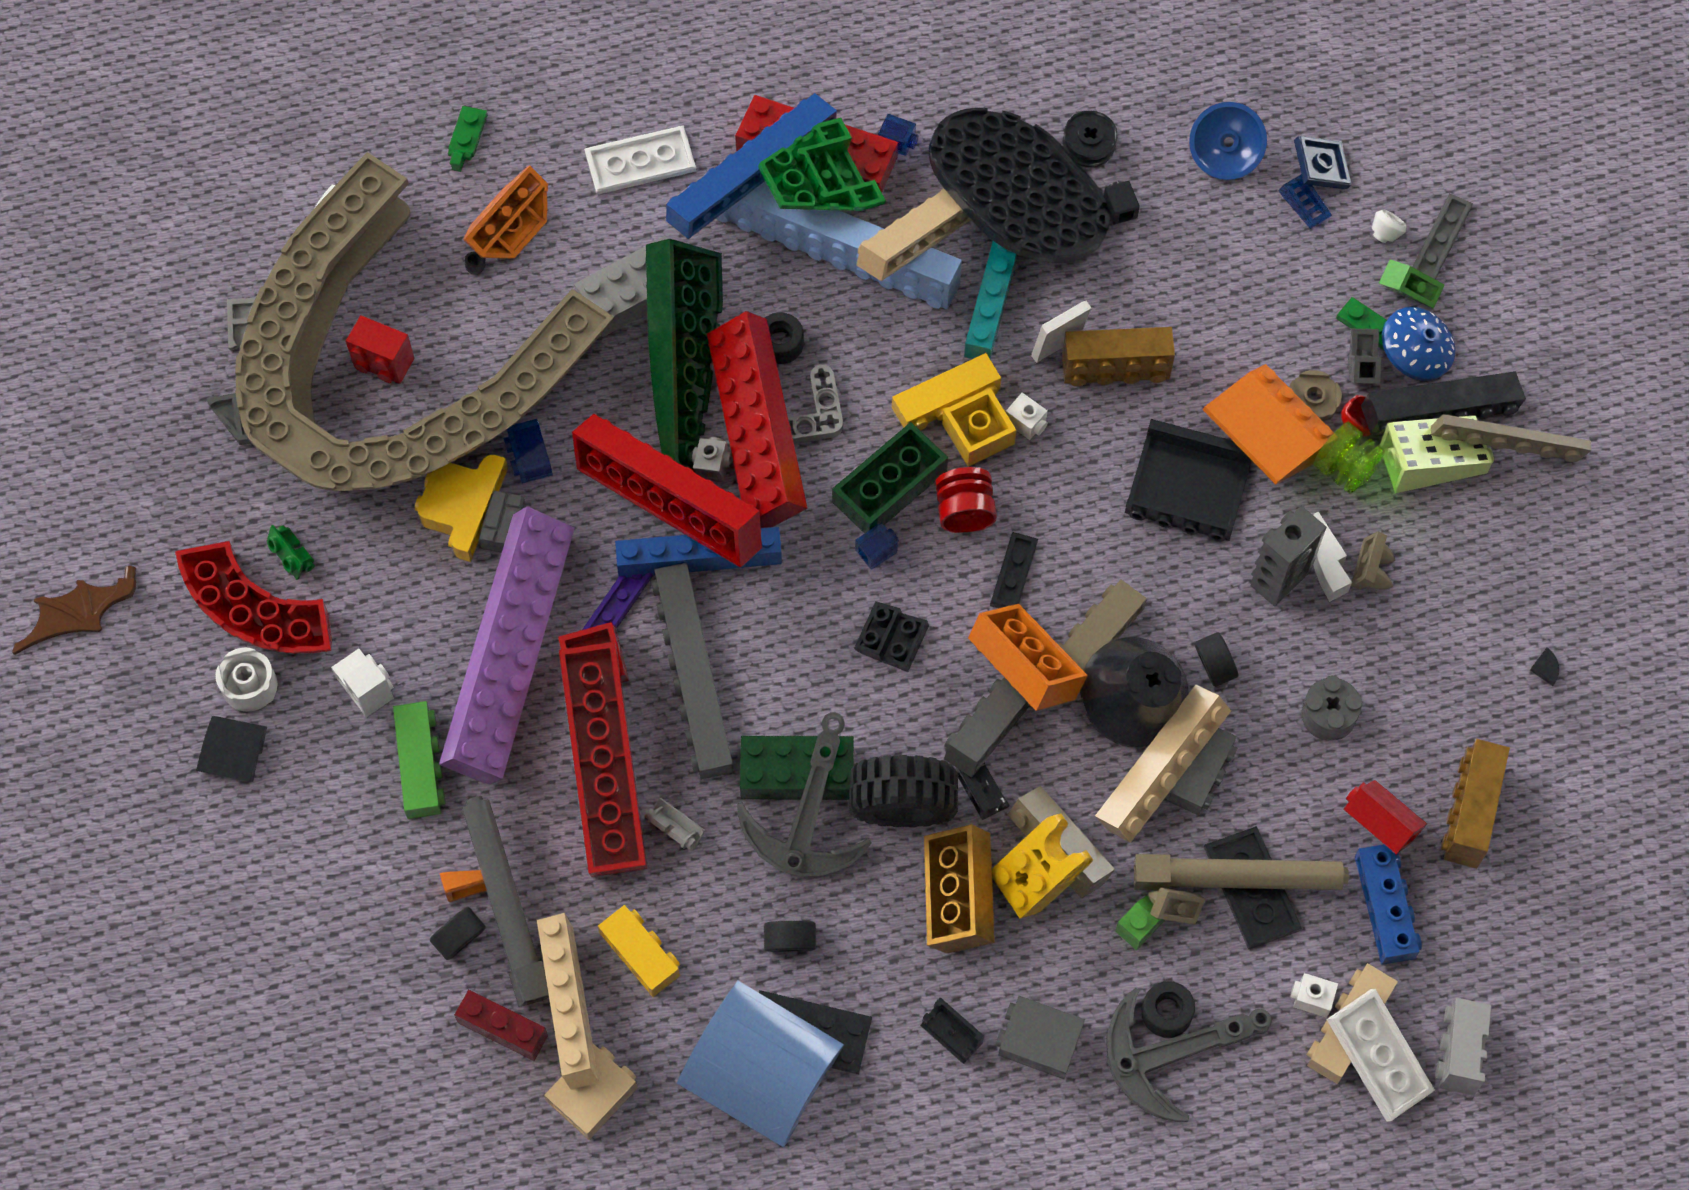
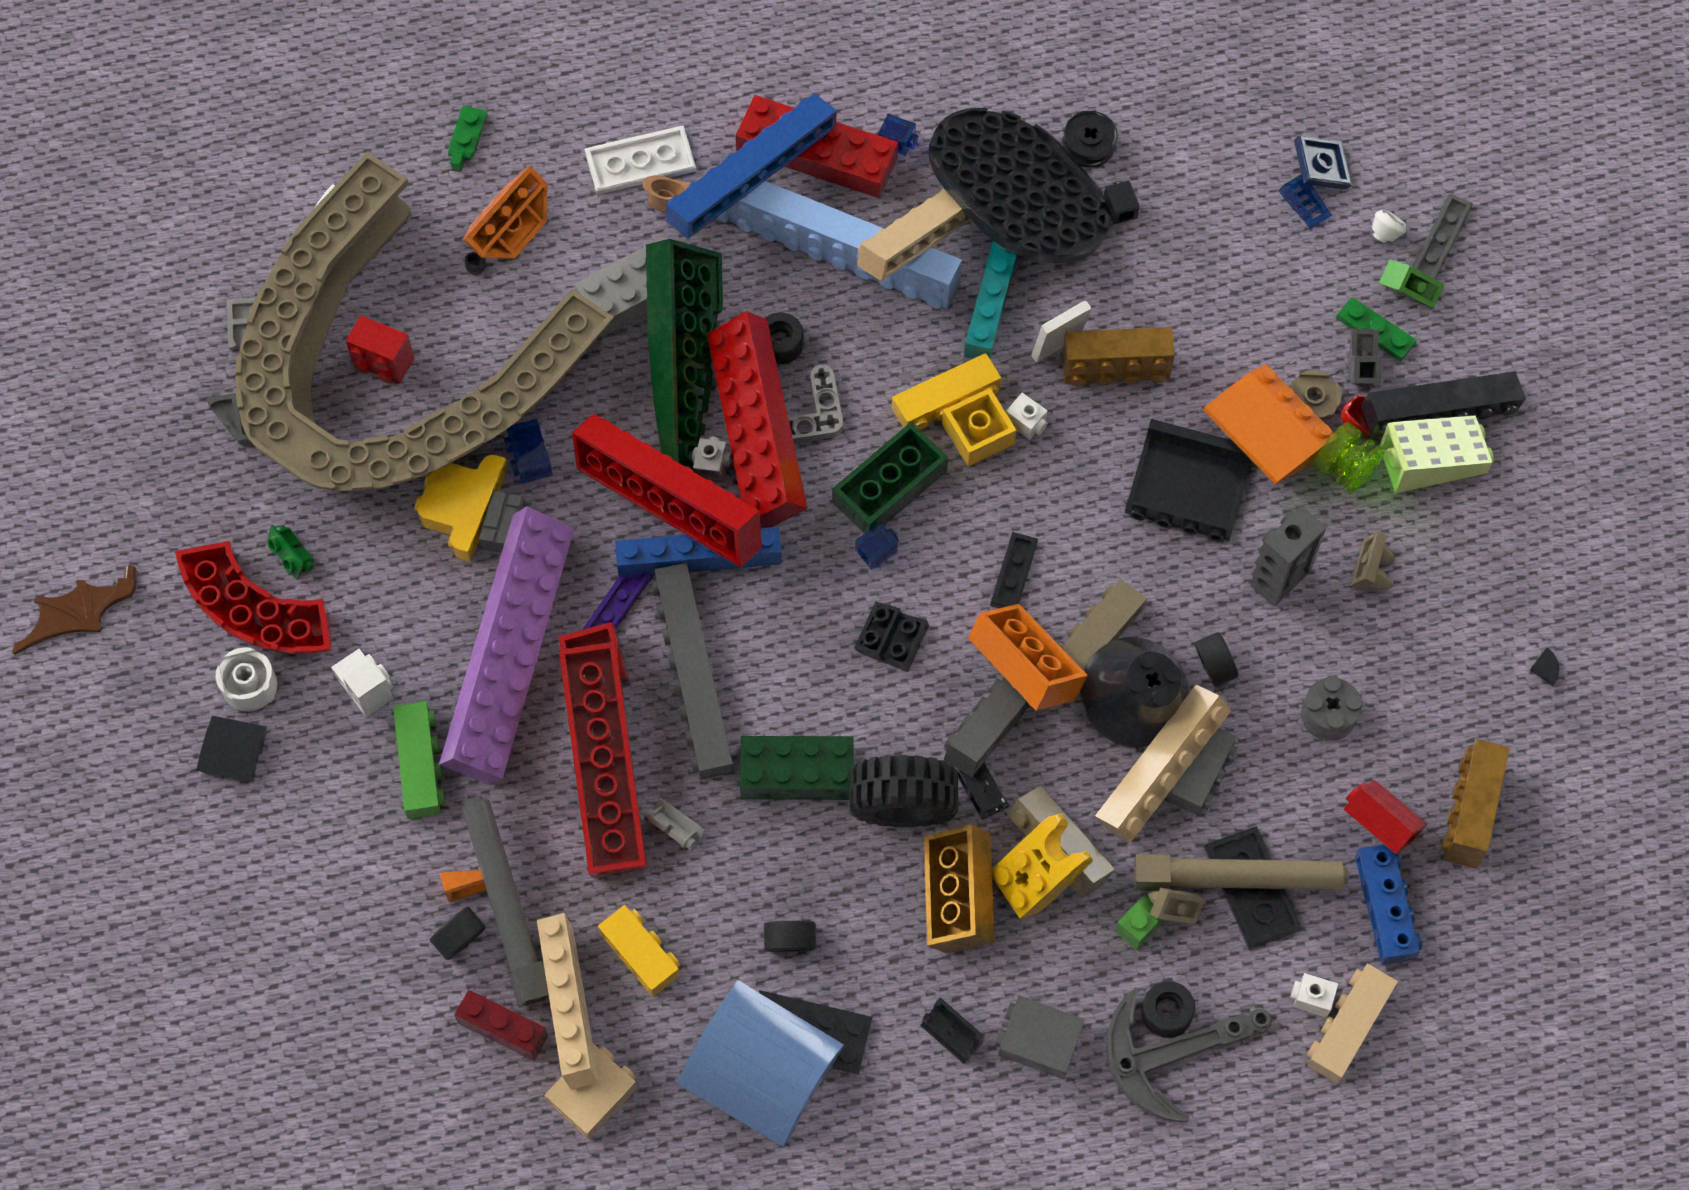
(661, 190): none -> medium nougat piece
(799, 840): dark grey piece -> none
(819, 173): green wedge -> none
(965, 500): red wheel -> none
(1216, 125): blue dish -> none
(1329, 565): white slope -> none
(1380, 1055): white tile -> none
(1418, 343): blue dish -> none
(1464, 1046): light grey wedge -> none
(1510, 437): dark tan plate -> none

